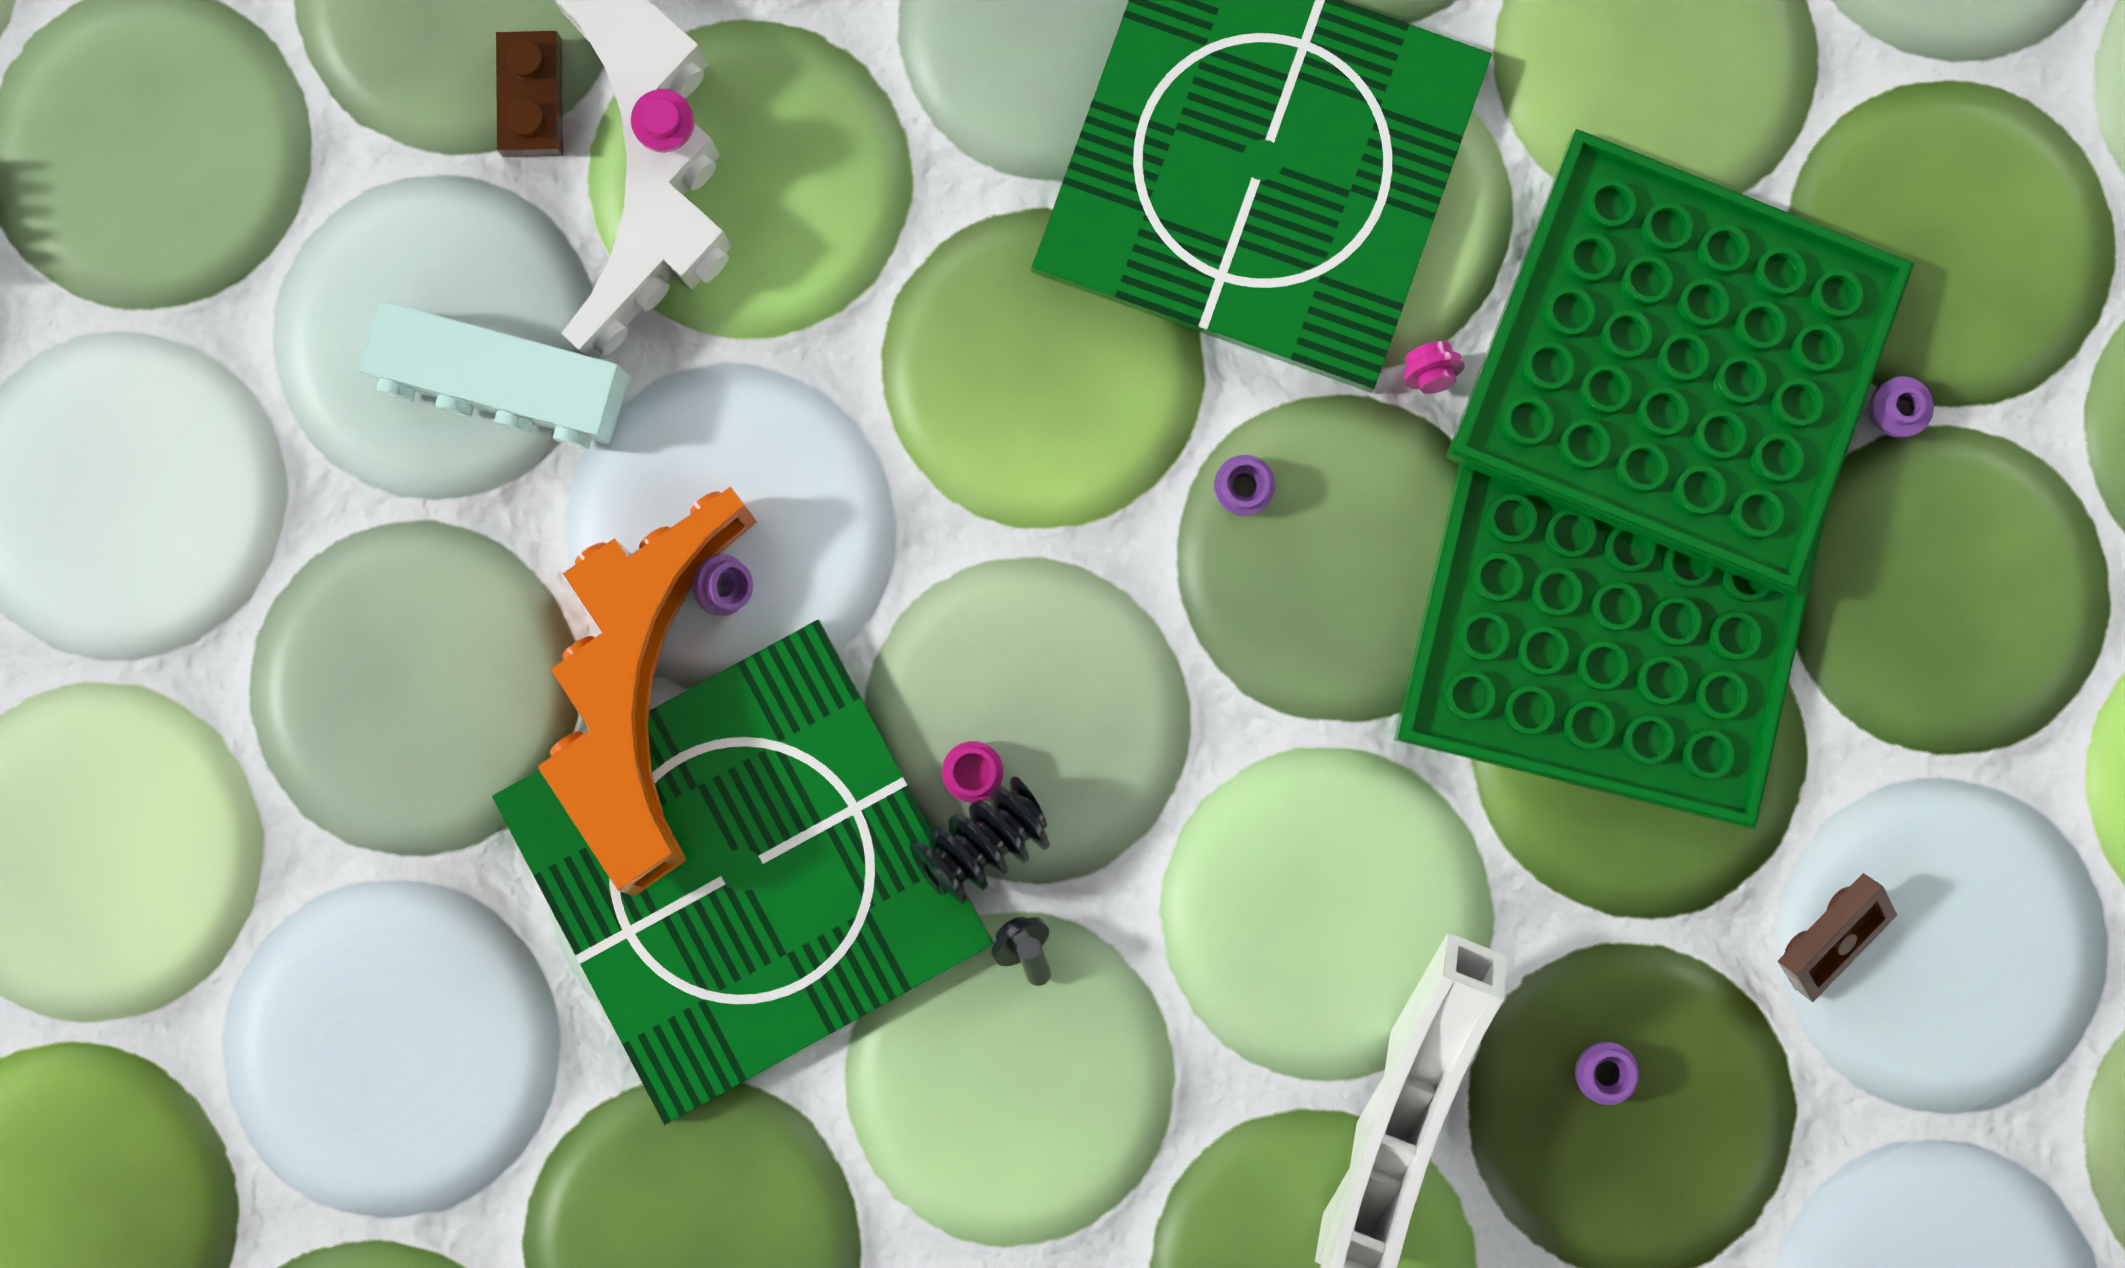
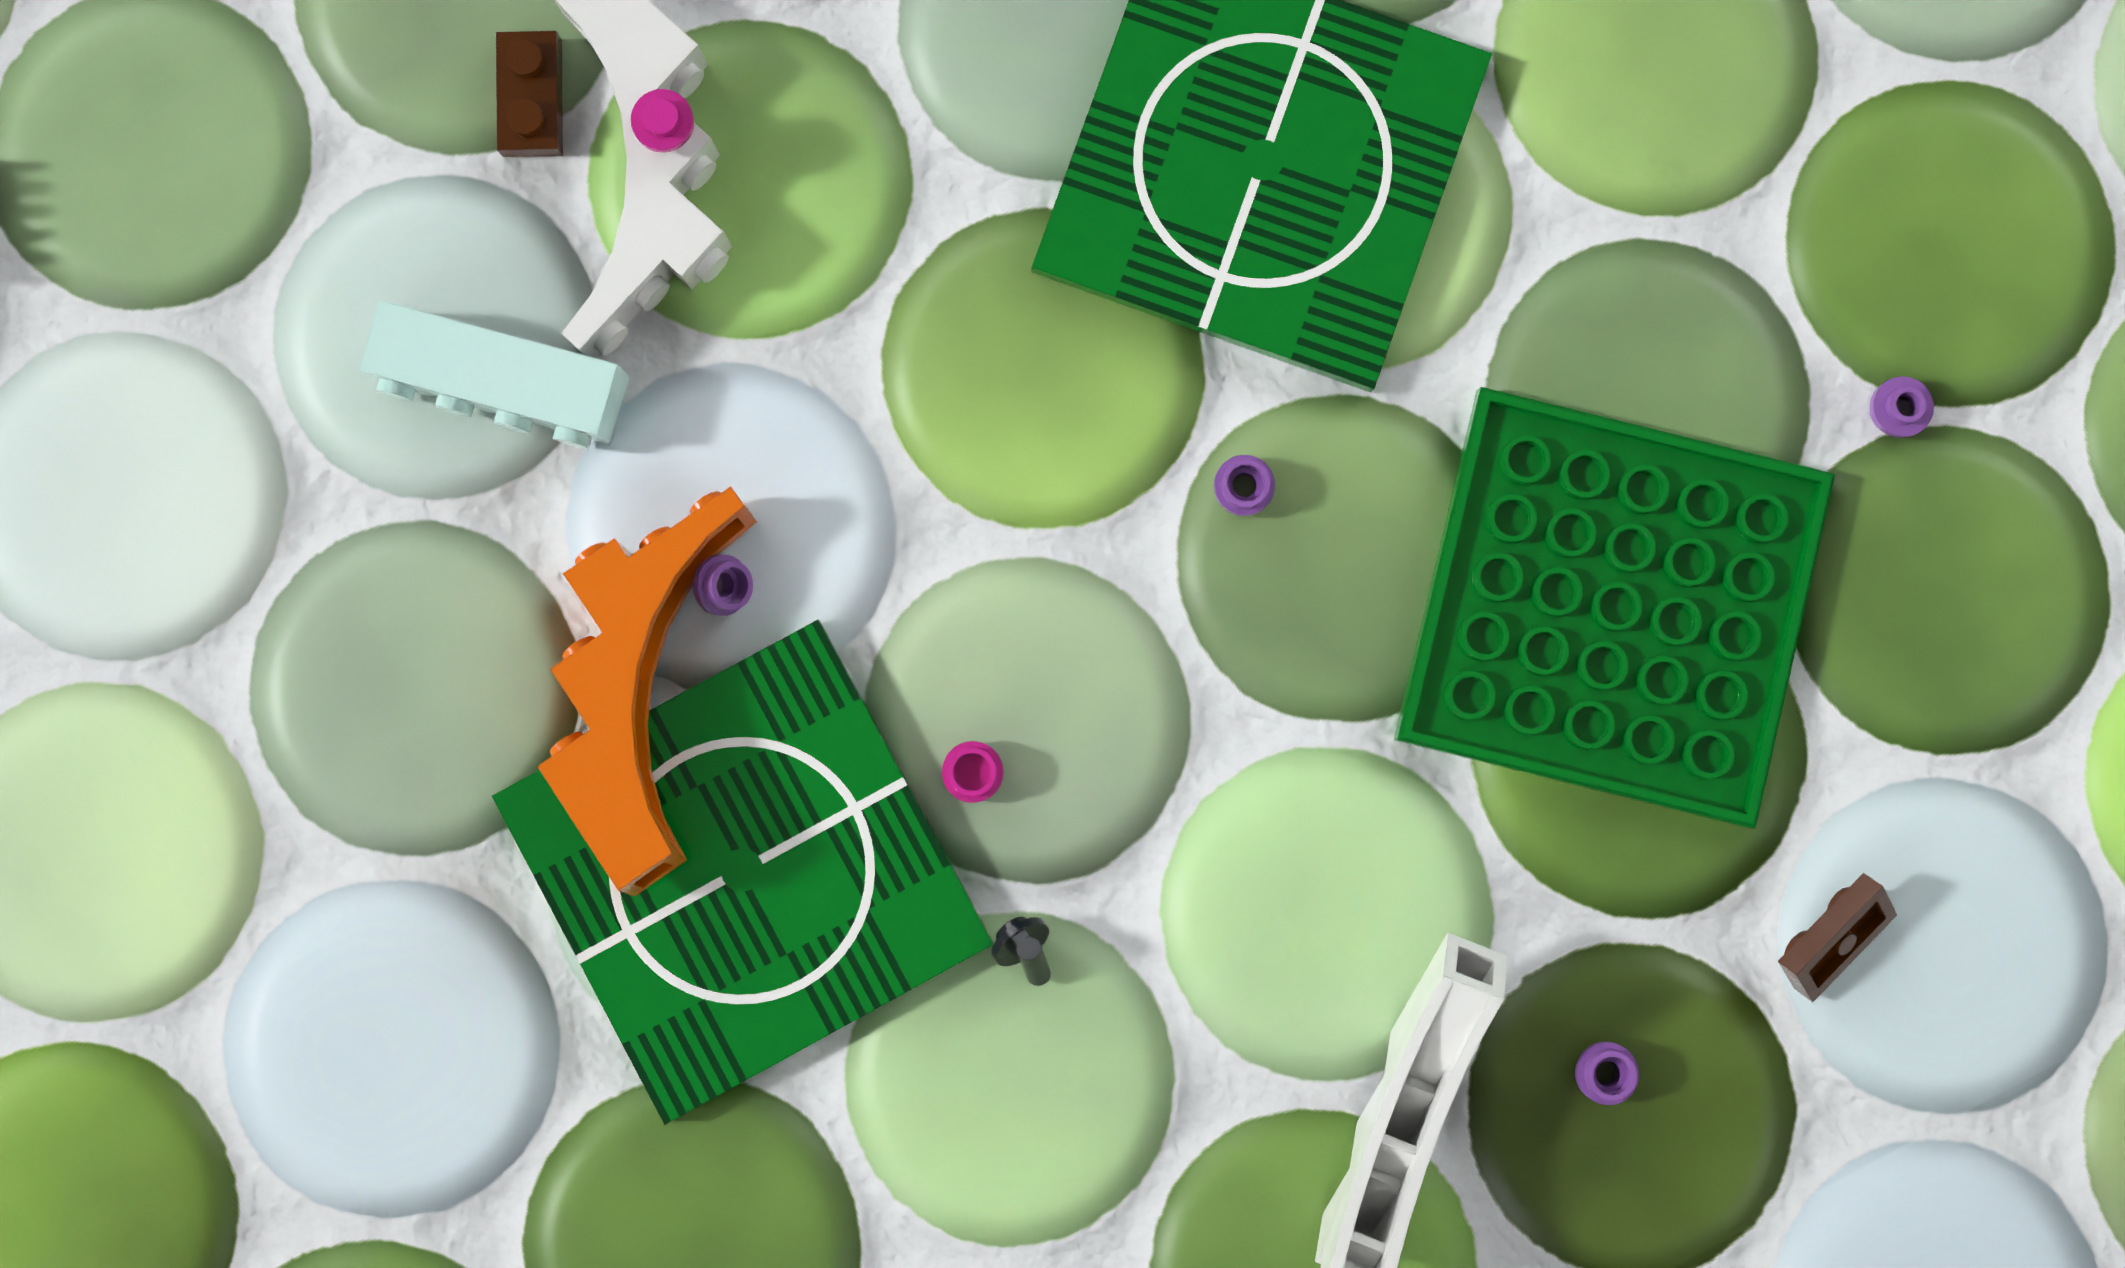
(981, 840): black piece -> none
(1433, 367): dark pink plate -> none
(1681, 362): green tile -> none

